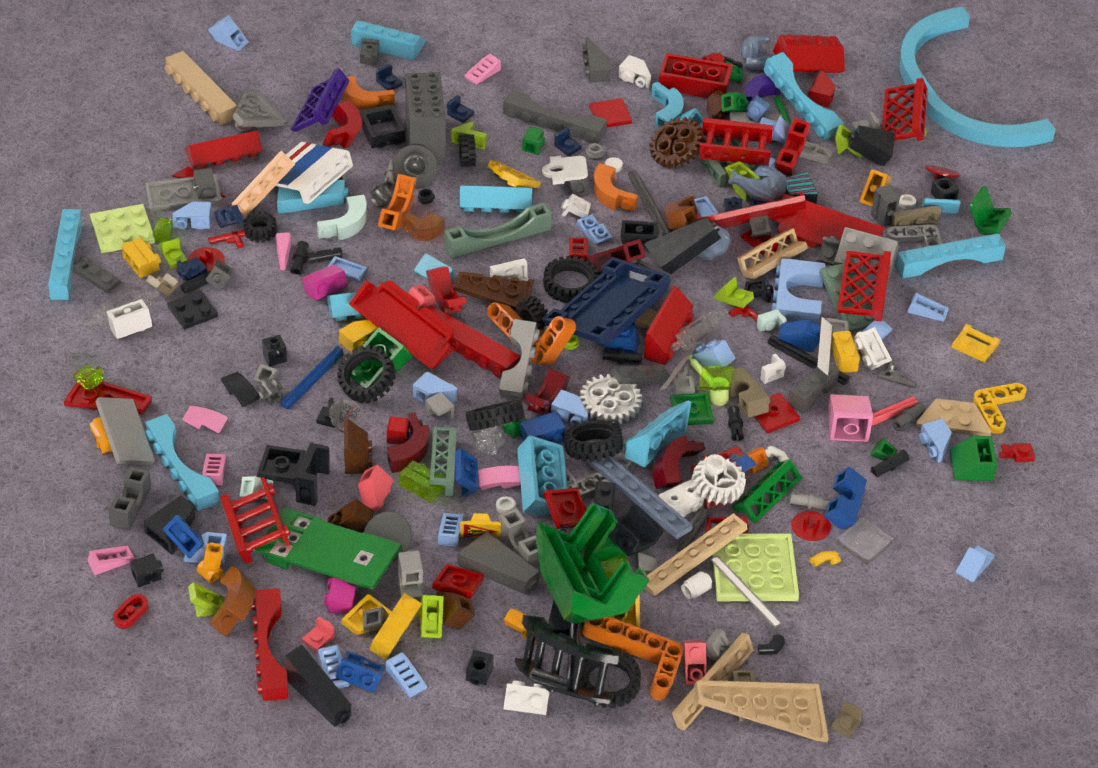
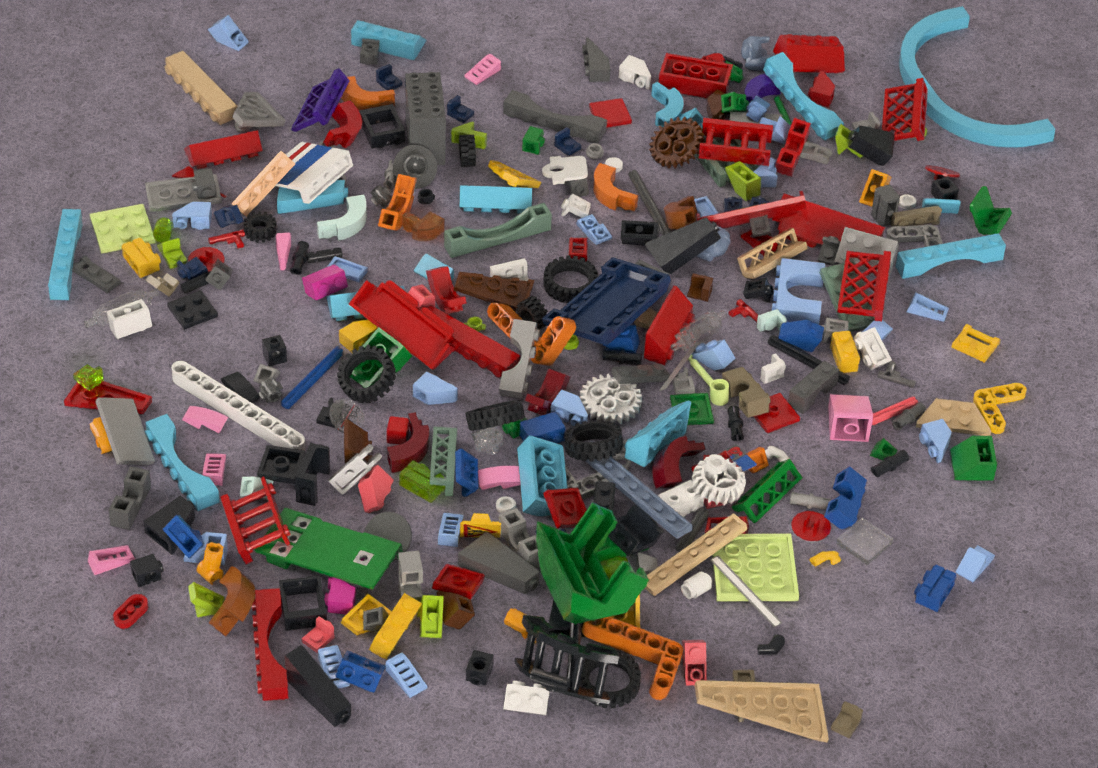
(236, 407): none -> white beam
(303, 618): none -> black window
(352, 516): reddish brown slope -> none
(354, 470): none -> hinge
(439, 404): light grey panel -> none
(475, 323): none -> lime plate
(628, 252): dark red arch -> none
(700, 287): none -> reddish brown panel
(716, 378): clear neon green piece -> none
(717, 645): light grey bracket -> none
(720, 671): tan plate -> none
(733, 295): lime slope -> none
(763, 190): sand blue hair -> none
(803, 183): torso -> none
(824, 346): white sticker -> none
(935, 587): none -> blue brick
(1019, 451): red plate -> none

